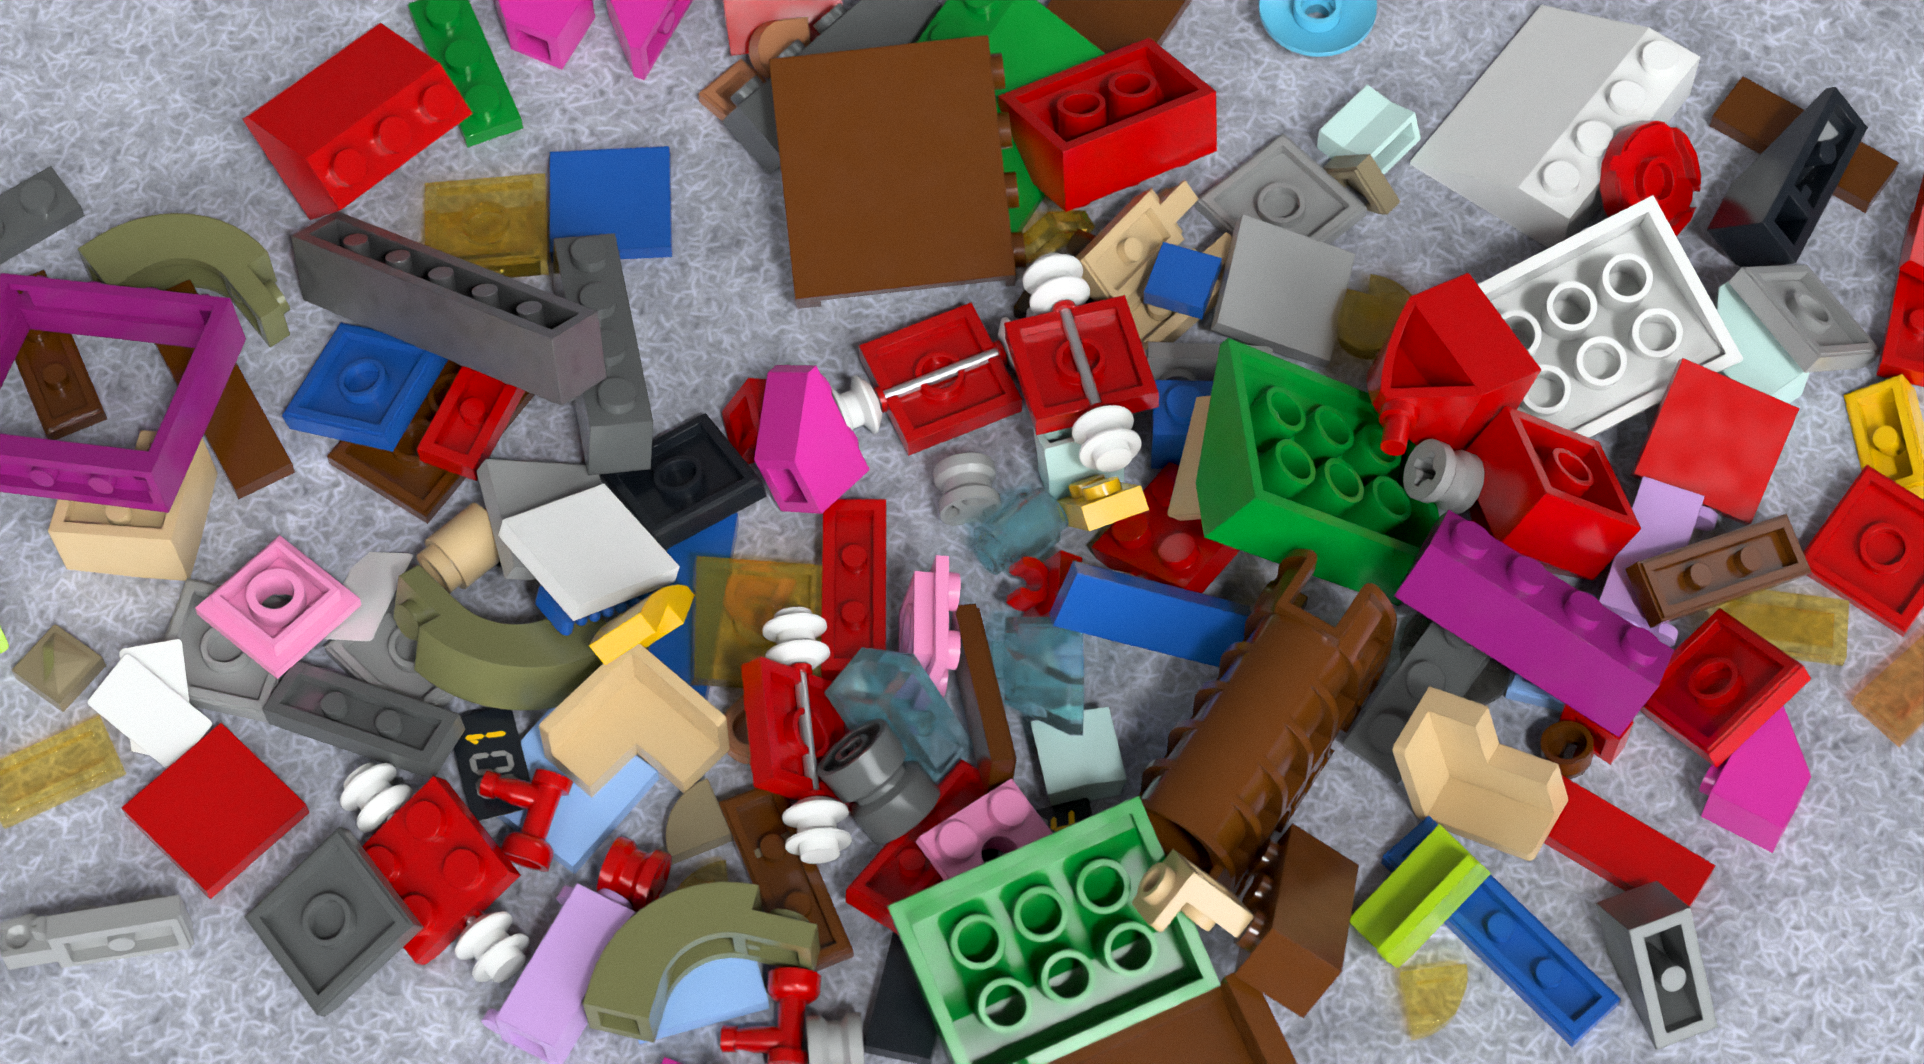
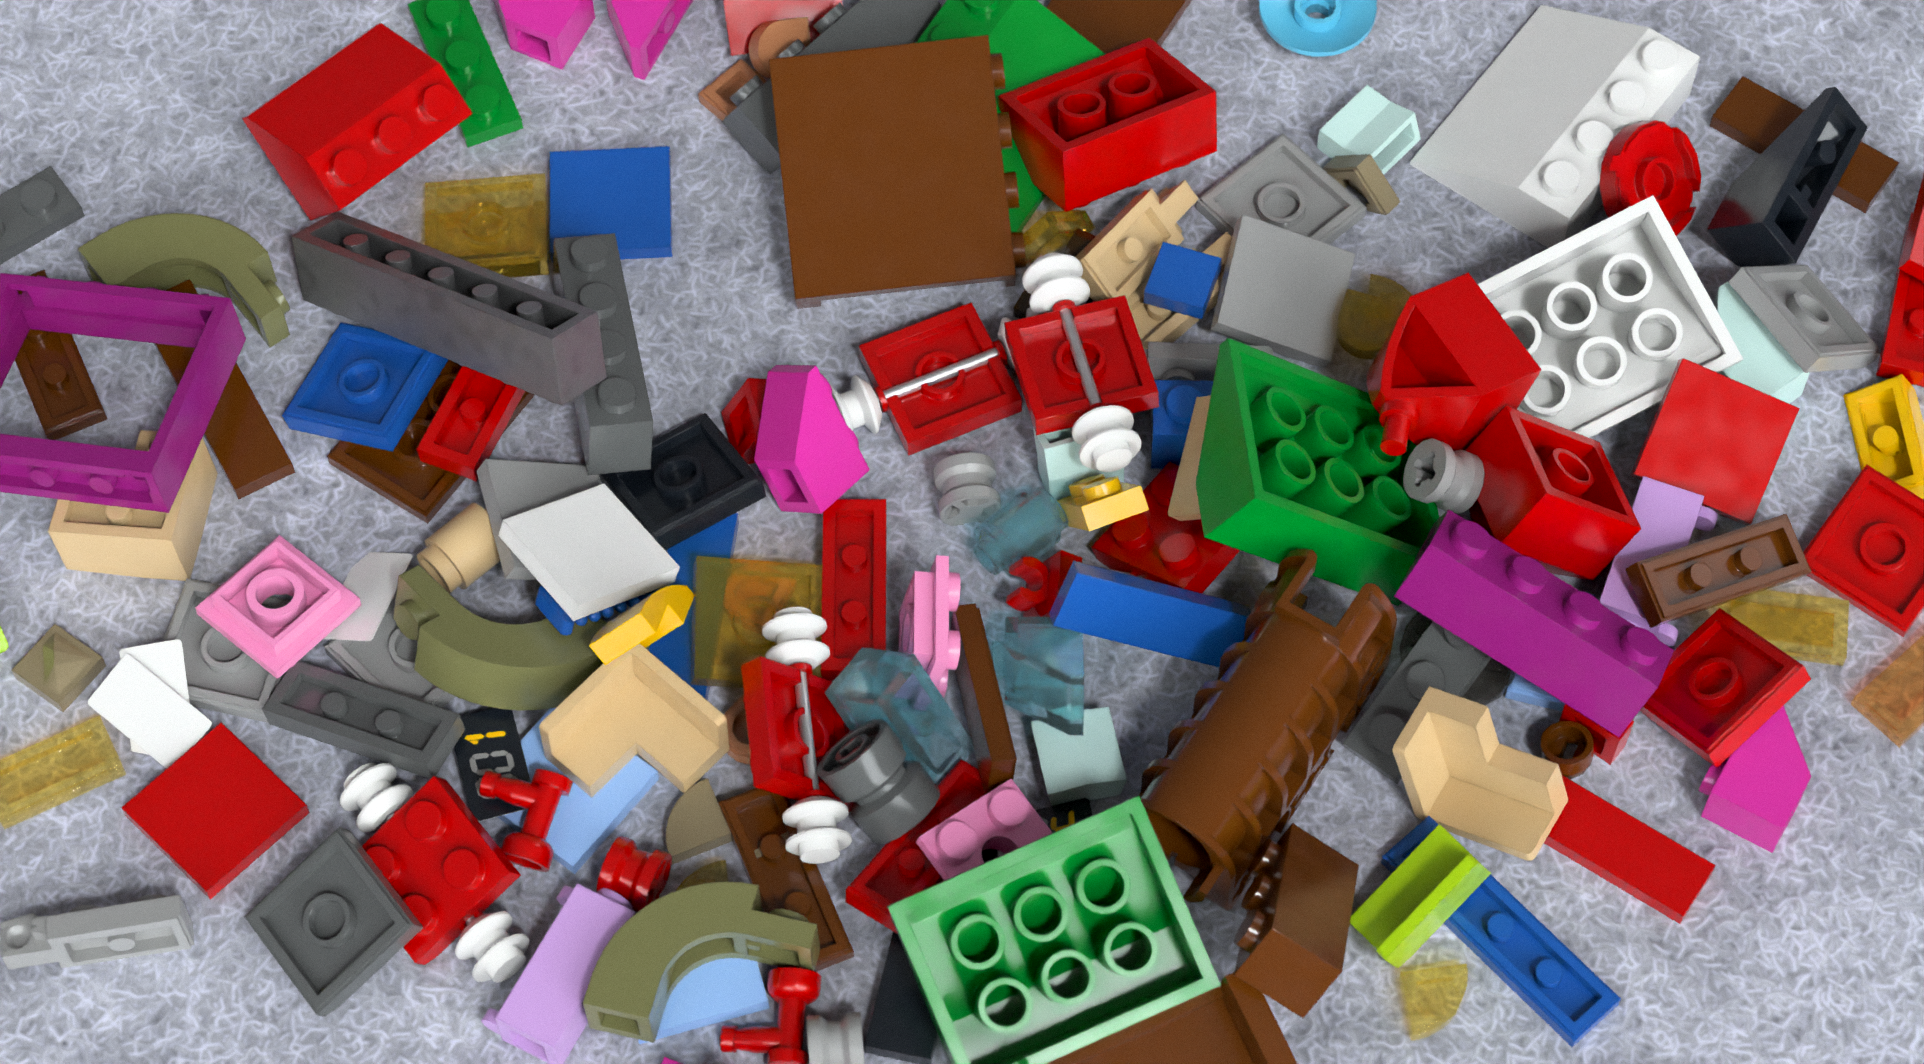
(1185, 887): tan bracket -> none
(1658, 961): dark grey slope -> none

